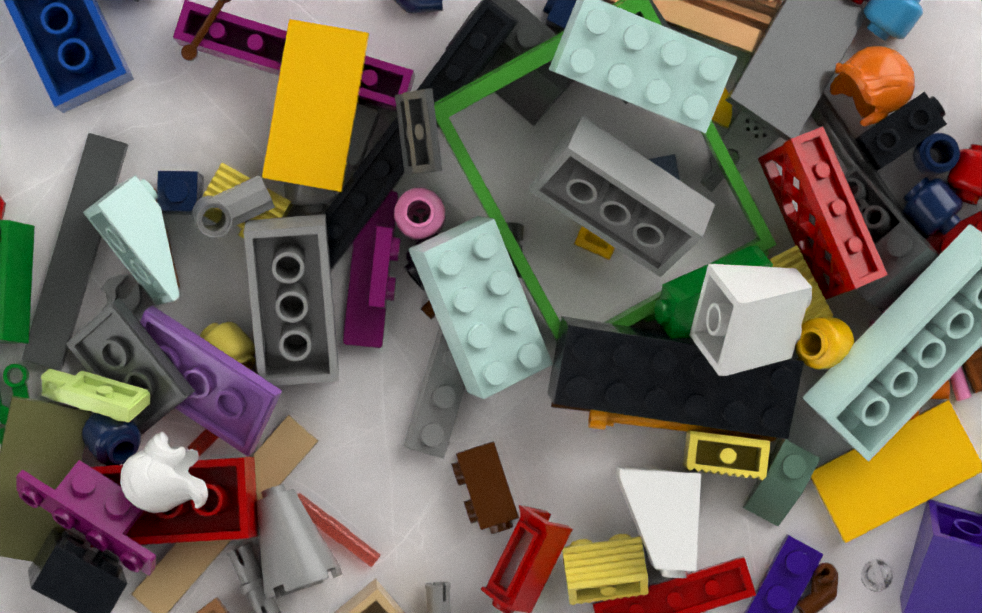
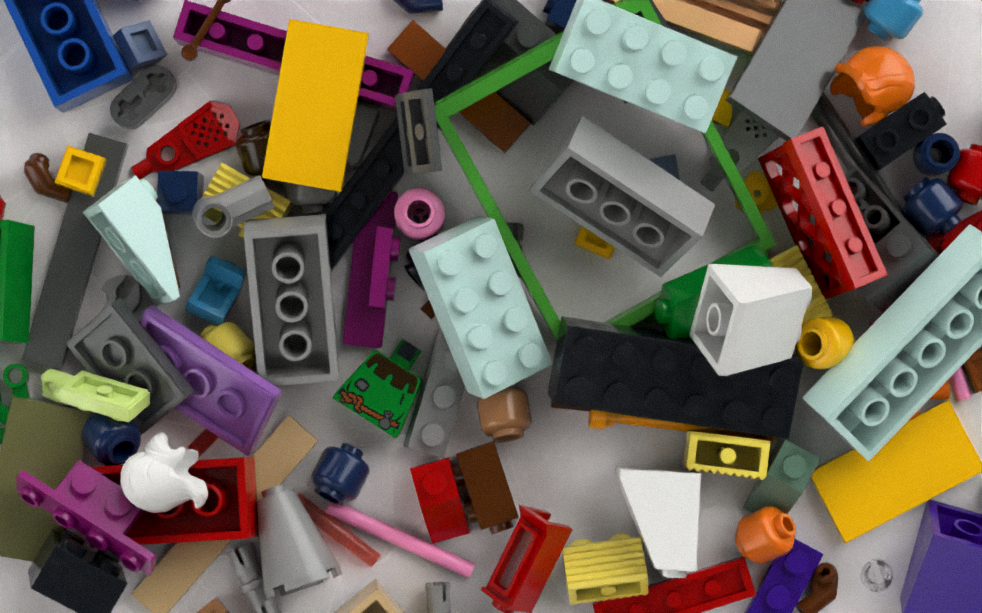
(41, 180): none -> reddish brown arm
(80, 171): none -> yellow tile
(136, 90): none -> dark grey beam
(139, 45): none -> sand blue plate
(185, 144): none -> red piece
(216, 291): none -> dark azure bracket
(253, 147): none -> dark brown head
(340, 473): none -> dark blue head
(383, 388): none -> torso
(401, 539): none -> bright pink bar
(440, 500): none -> red slope
(490, 115): none -> dark orange tile
(505, 414): none -> medium nougat head
(756, 182): none -> yellow plant
(765, 535): none -> orange head

